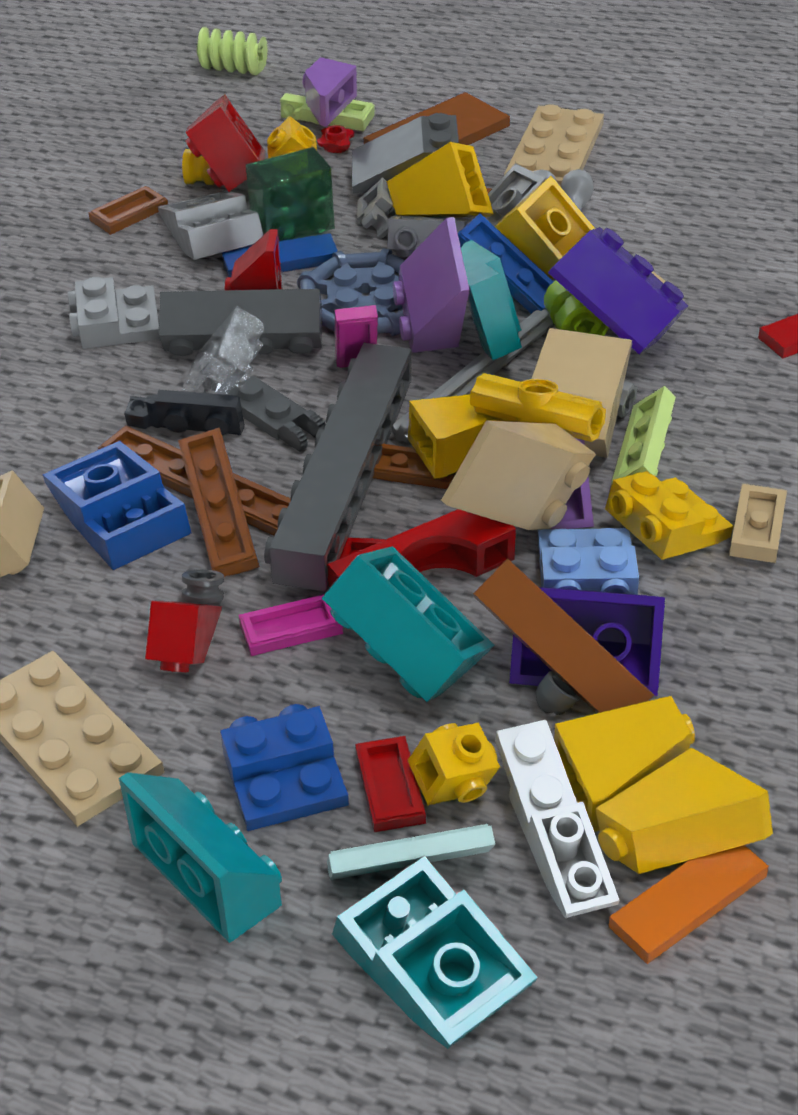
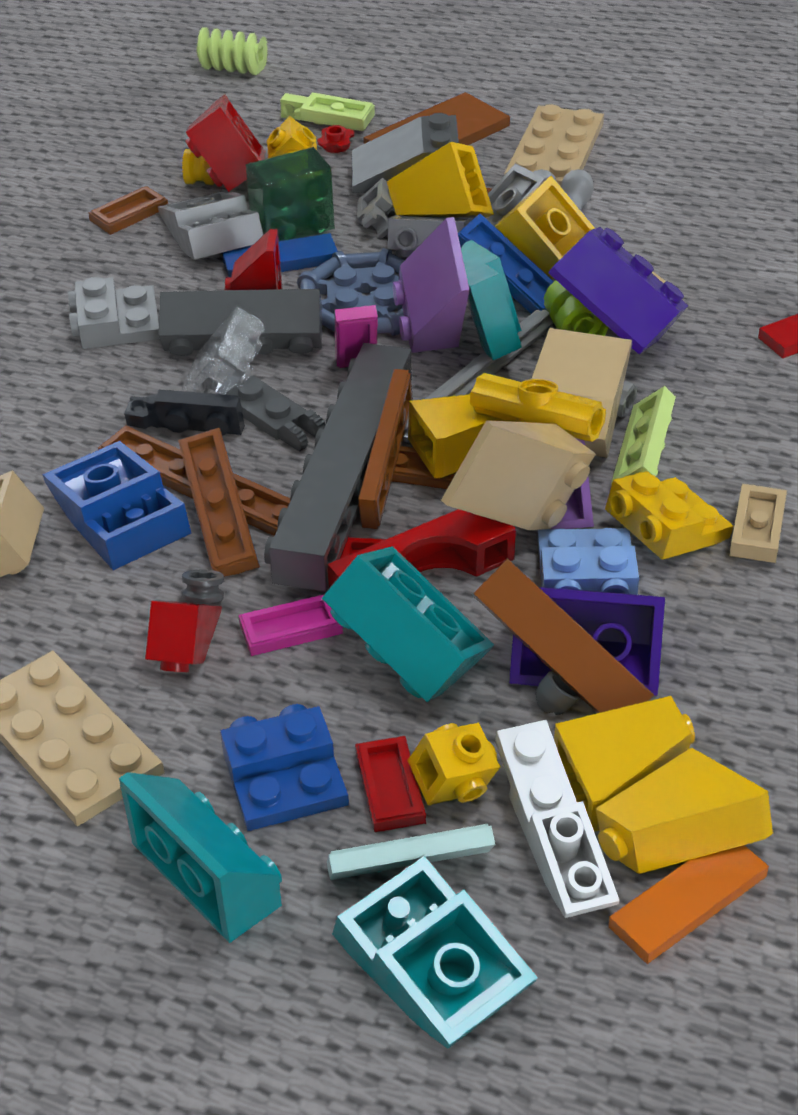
(329, 88): medium lavender slope -> none
(385, 450): none -> dark orange tile

